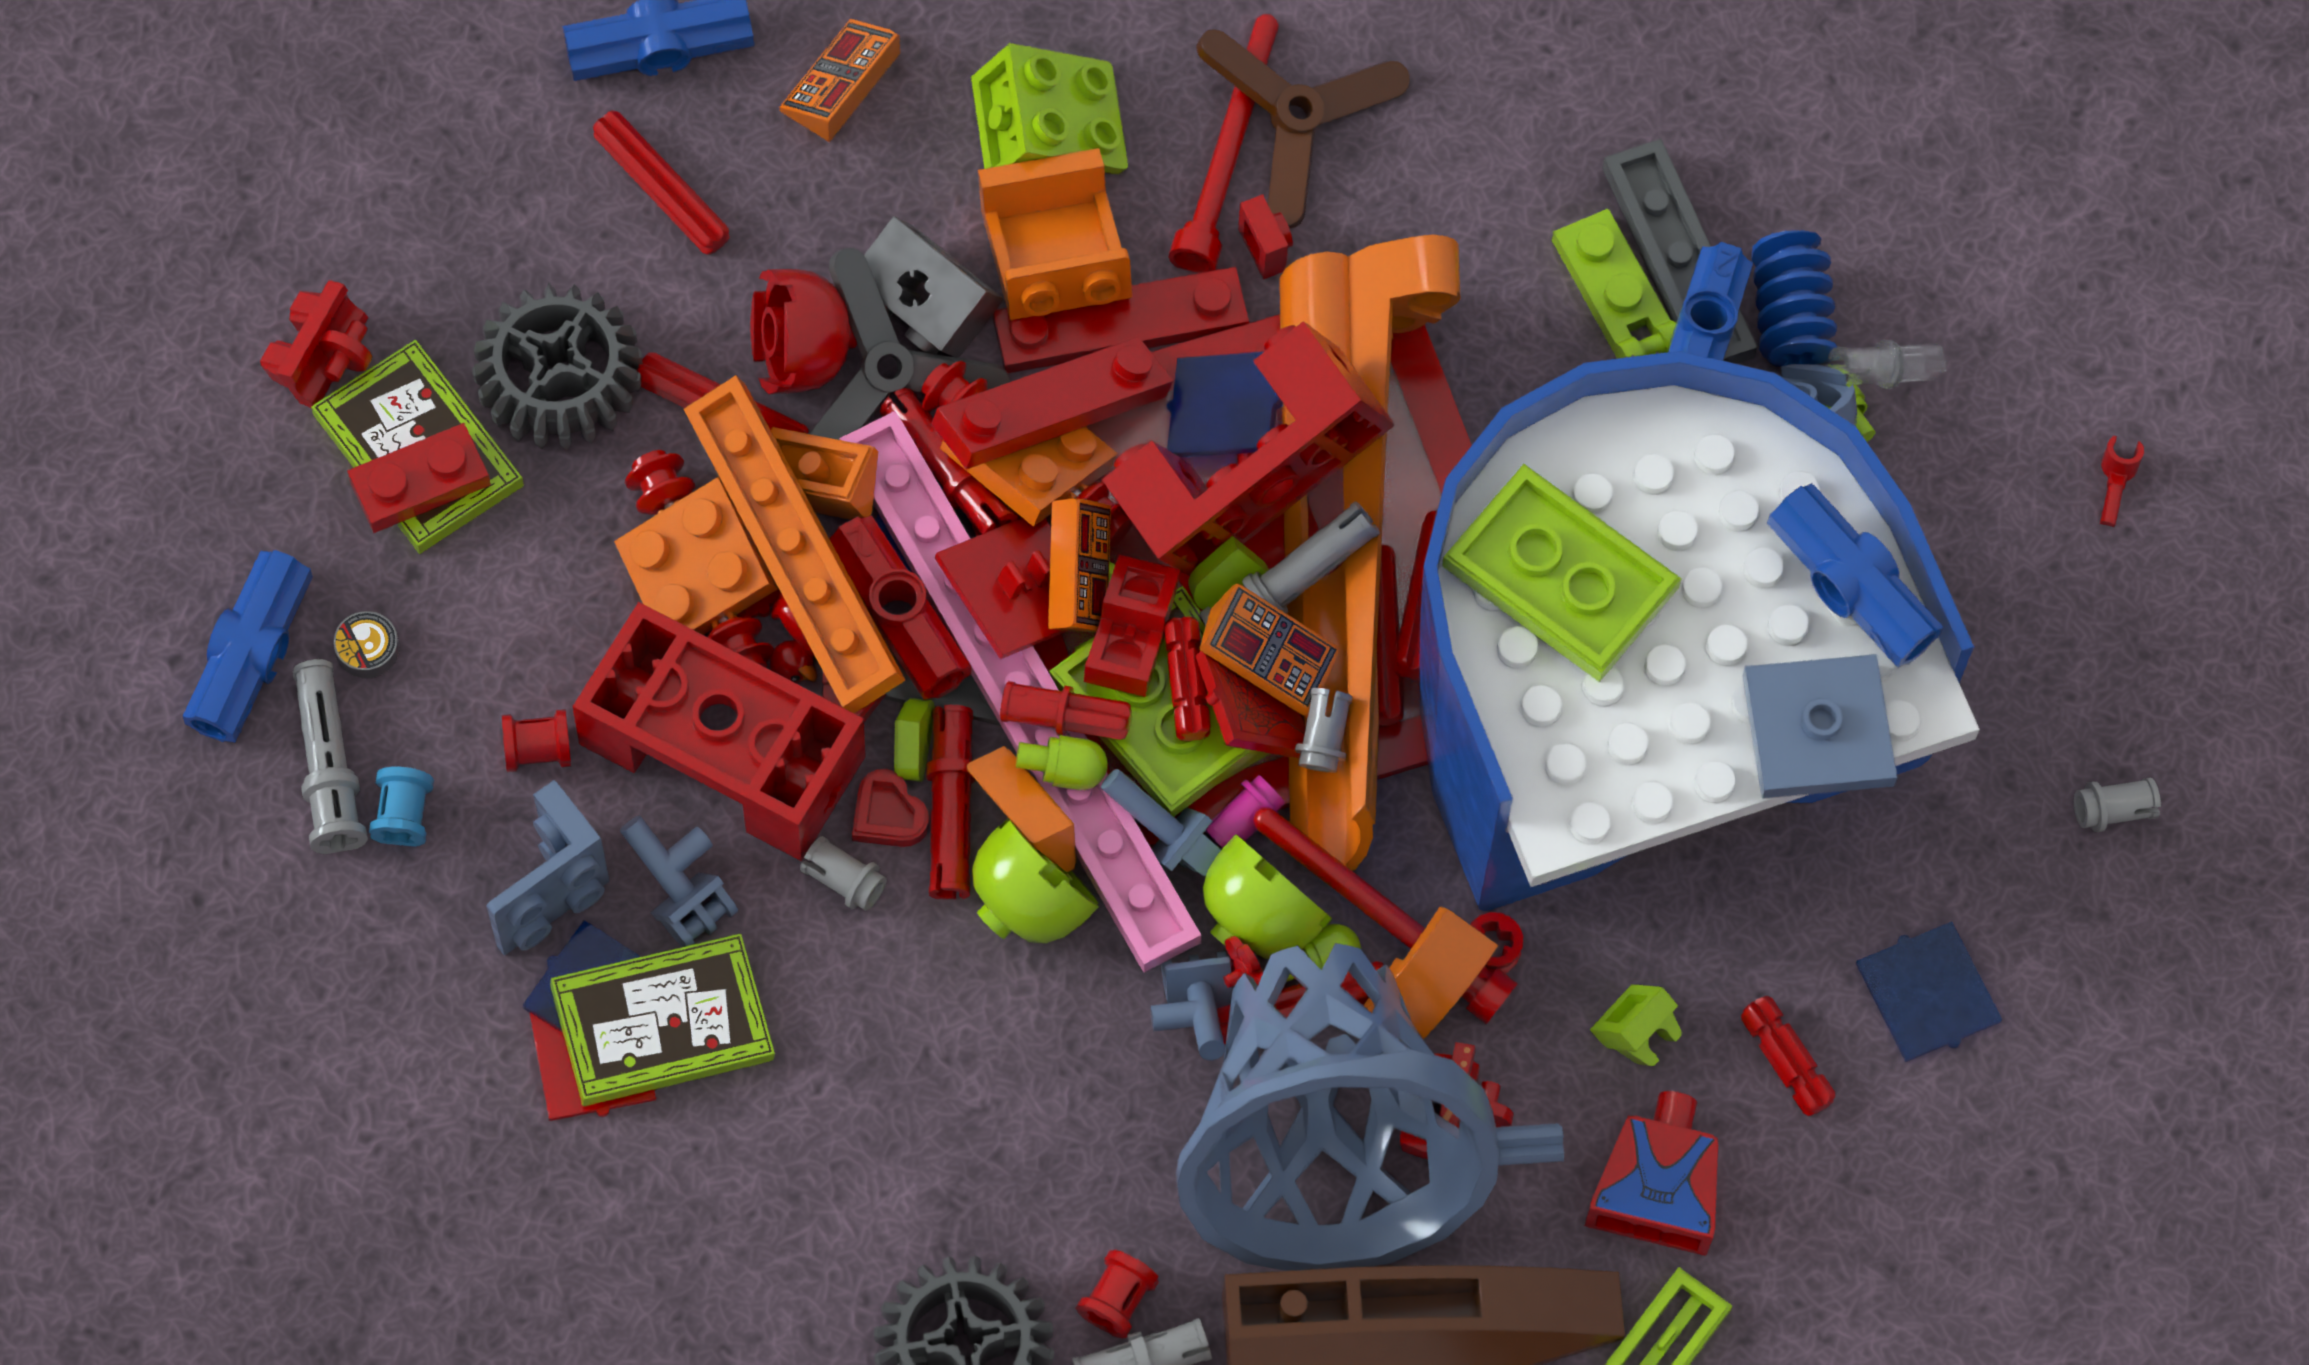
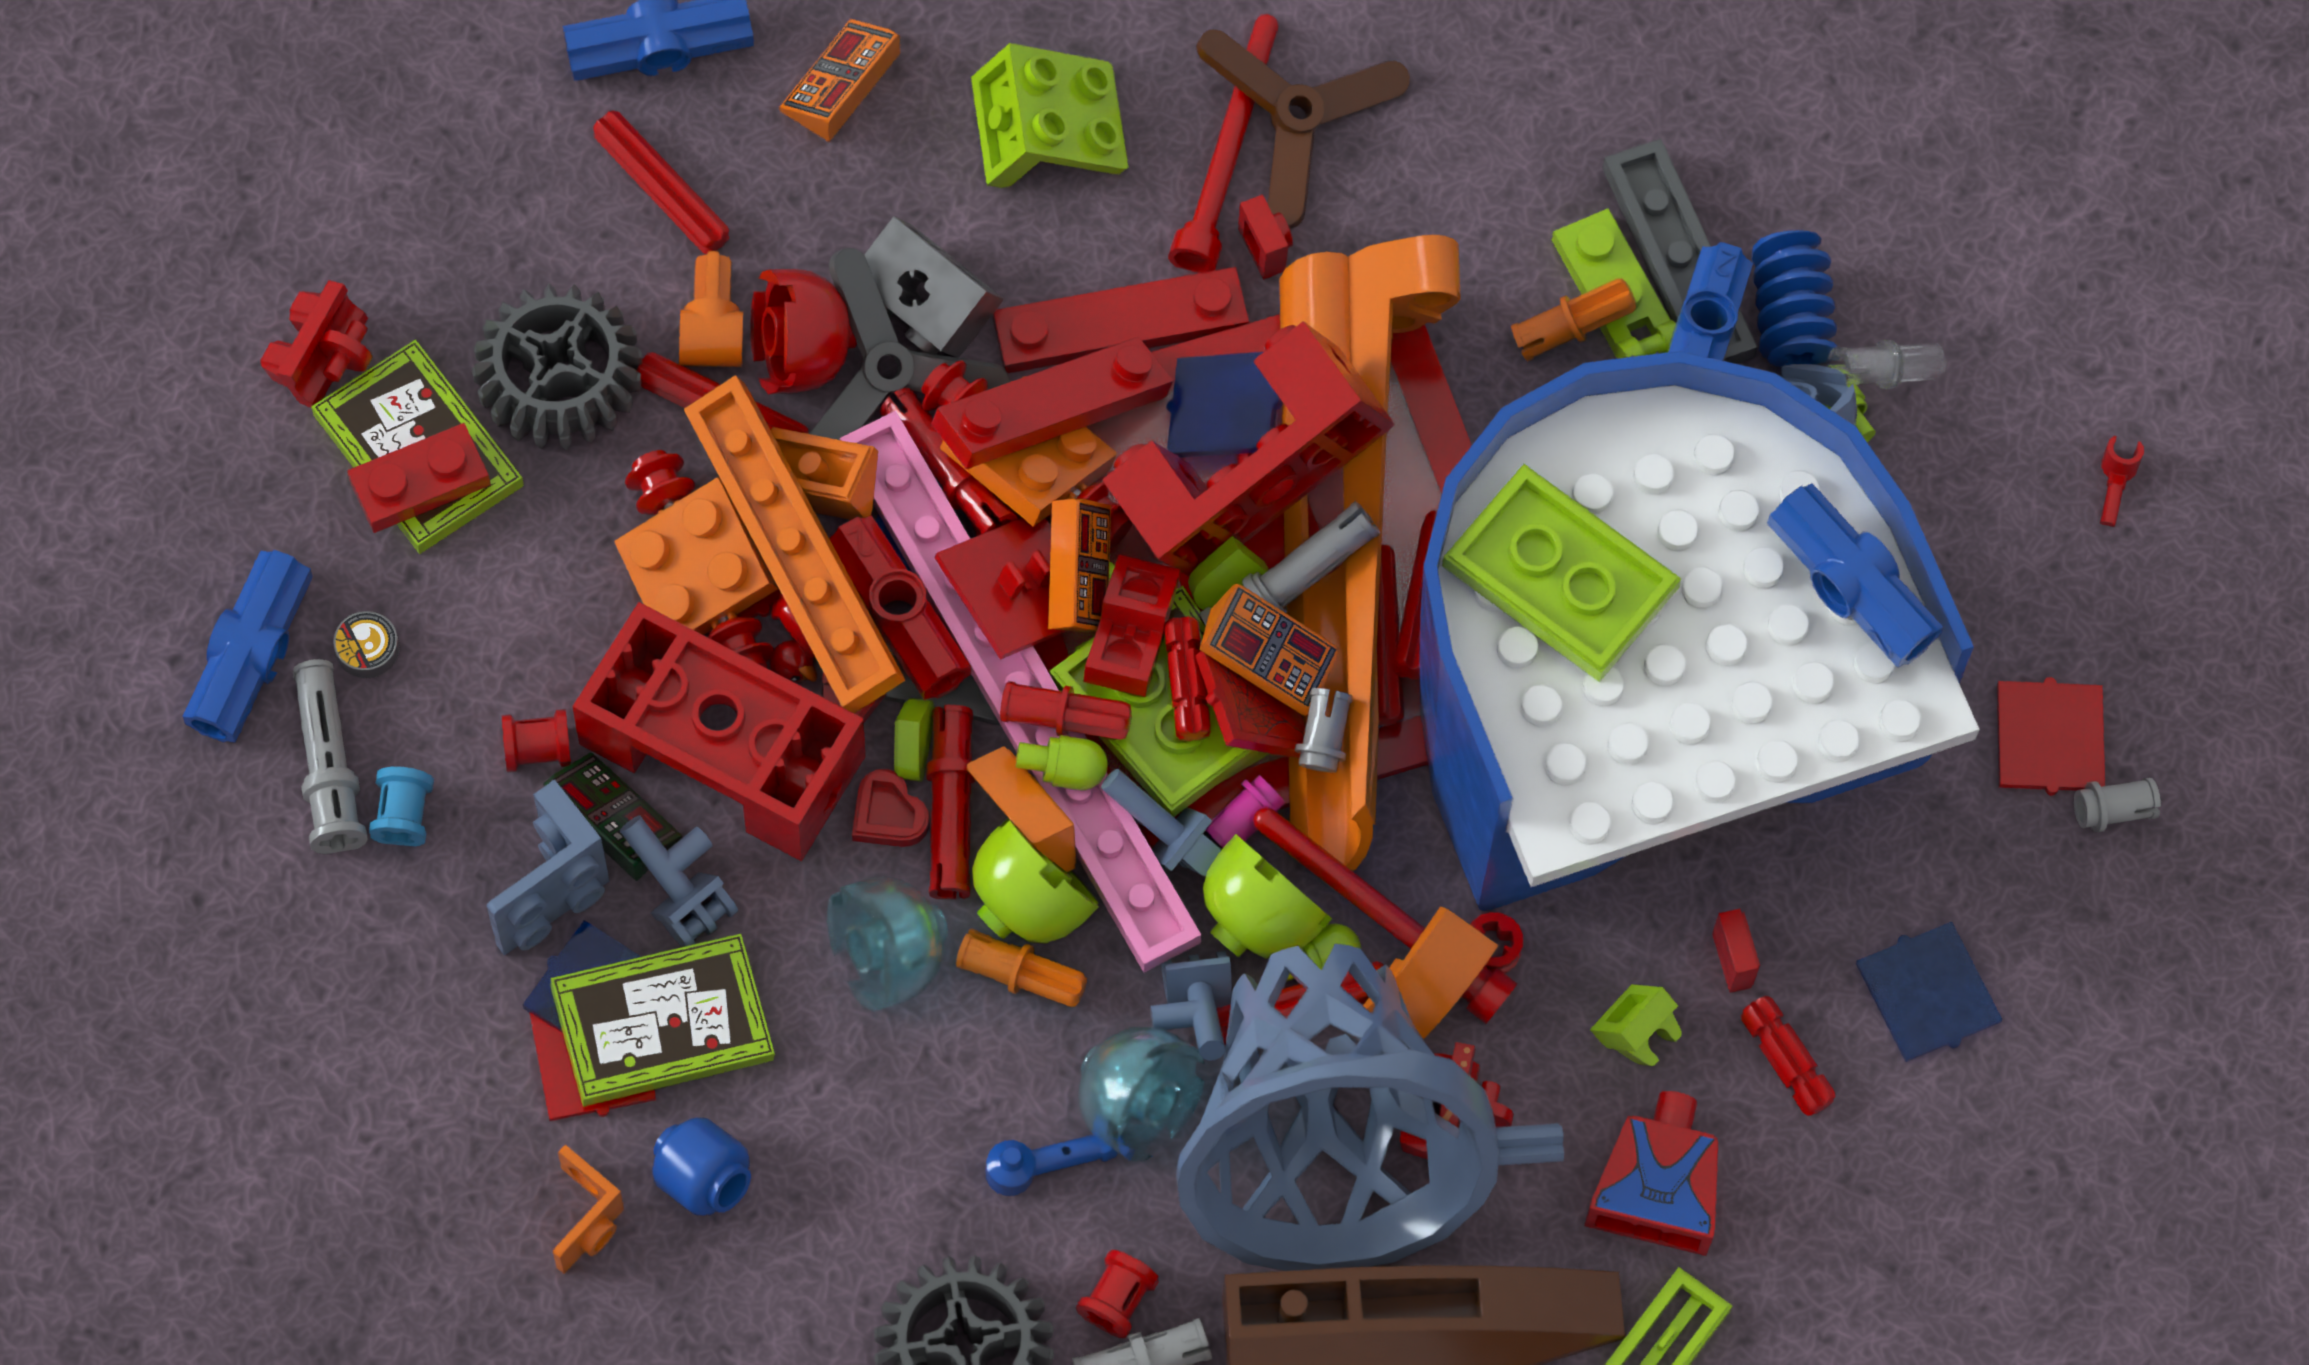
(597, 1225): none -> orange bracket
(608, 806): none -> slope
(701, 1166): none -> blue head
(711, 323): none -> orange axle
(844, 874): light grey pin -> none
(887, 929): none -> clear light blue cylinder
(1013, 1164): none -> blue piece
(1020, 968): none -> orange axle
(1054, 234): orange panel -> none
(1140, 1076): none -> clear light blue cylinder
(1242, 961): red plant -> none
(1573, 318): none -> orange axle
(1736, 950): none -> red tile
(1819, 726): sand blue plate -> none
(2050, 735): none -> red piece

